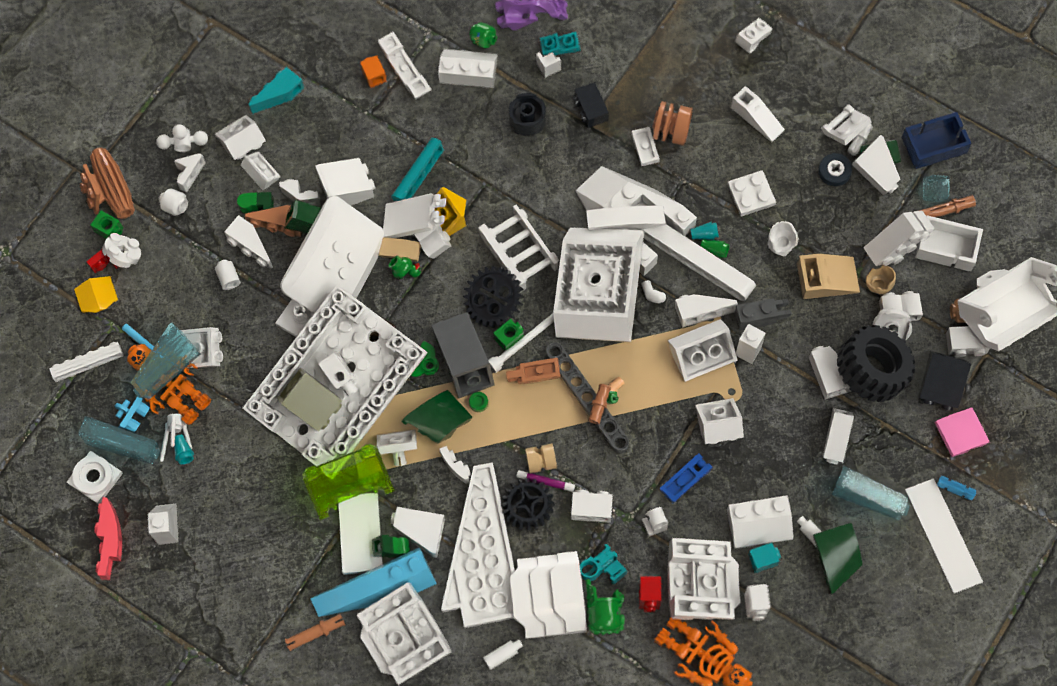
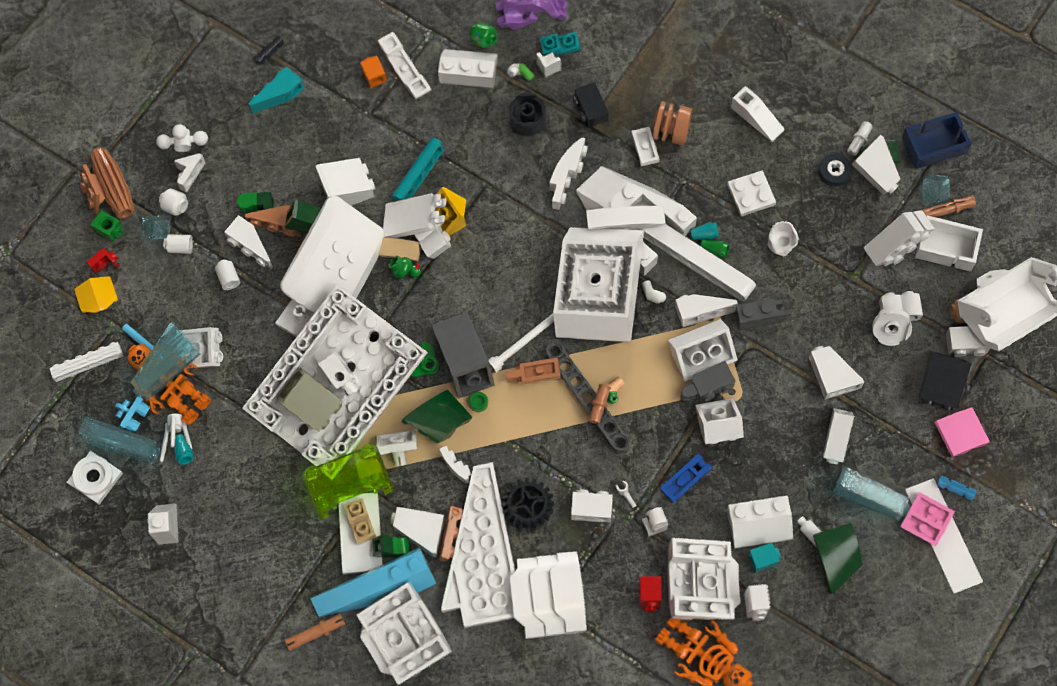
(109, 531): coral slope -> none
(116, 243): white plate -> none
(156, 227): none -> clear light blue panel
(178, 243): none -> white brick
(240, 137): white slope -> none
(260, 170): white slope -> none
(269, 50): none -> black axle
(292, 190): white slope -> none
(360, 521): none -> tan slope
(449, 533): none -> nougat hinge
(484, 311): black gear -> none
(502, 654): white cylinder -> none
(504, 341): green brick -> none
(509, 263): white fence -> none
(520, 69): none -> arm
(541, 458): tan wheel -> none
(547, 481): magenta bar -> none
(567, 168): none -> white slope
(604, 612): green helmet -> none
(606, 563): teal piece -> none
(625, 493): none -> white hand
(709, 383): none -> dark grey hinge
(750, 343): white brick -> none
(752, 35): white plate -> none
(827, 275): tan slope -> none
(850, 128): white plate -> none
(865, 378): black tyre -> none
(881, 279): tan hair -> none
(927, 519): none -> bright pink slope

